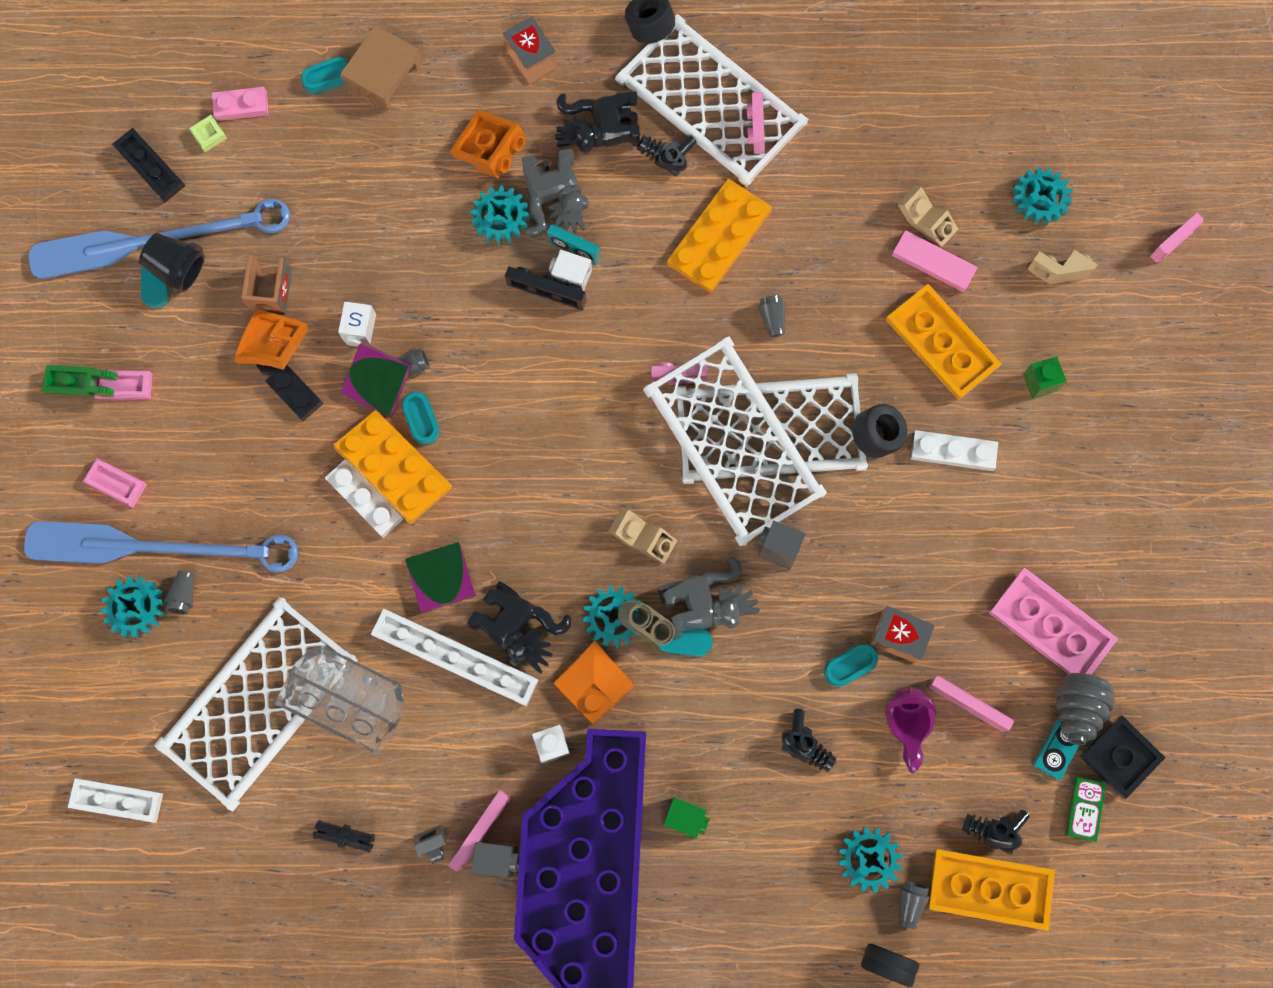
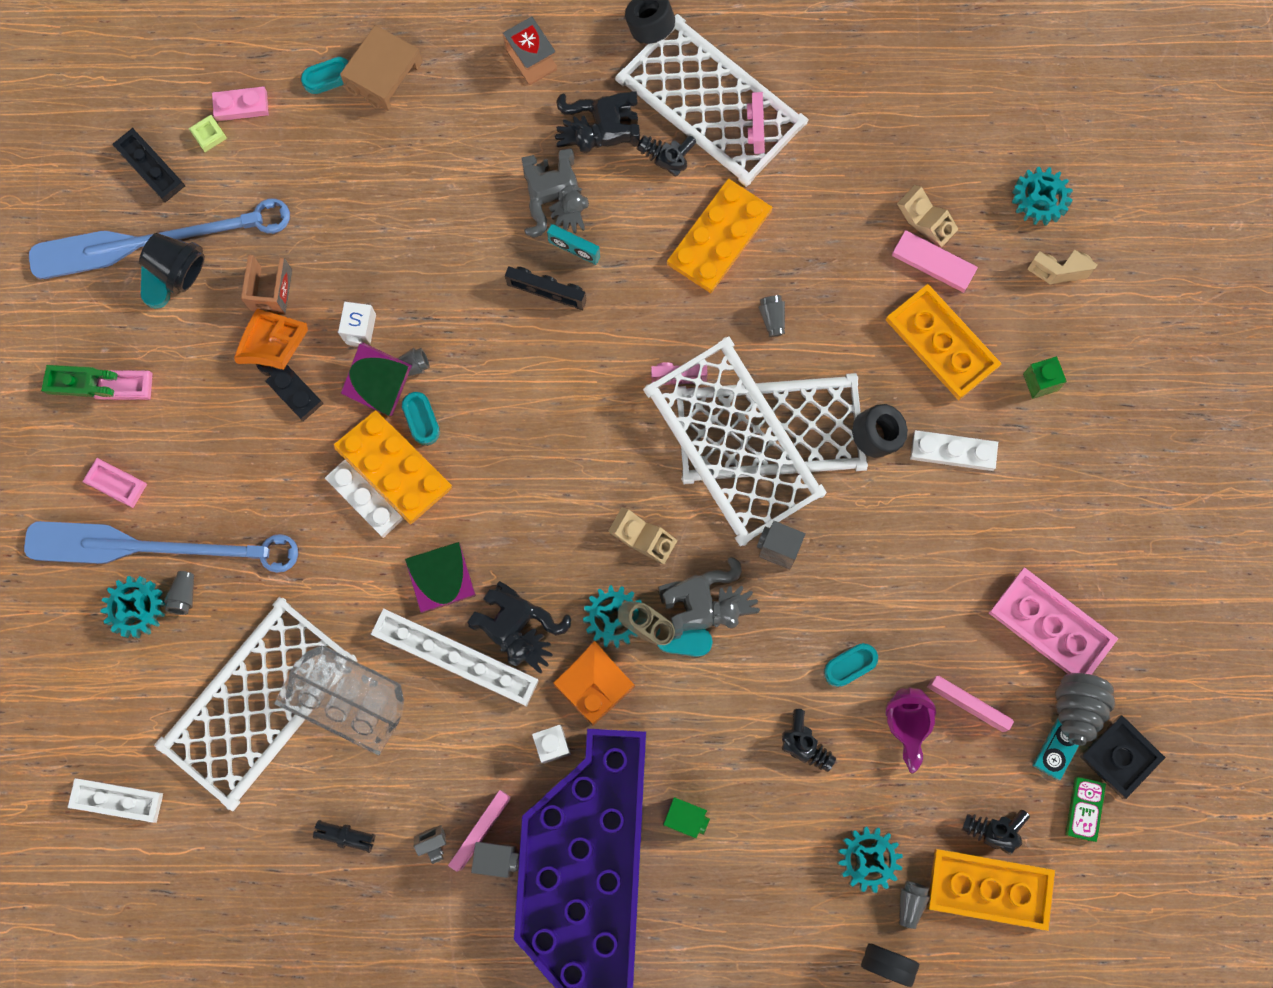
(489, 143): orange plate -> none
(503, 204): teal gear -> none
(571, 269): white brick -> none
(901, 634): piece -> none
(1177, 238): bright pink tile -> none

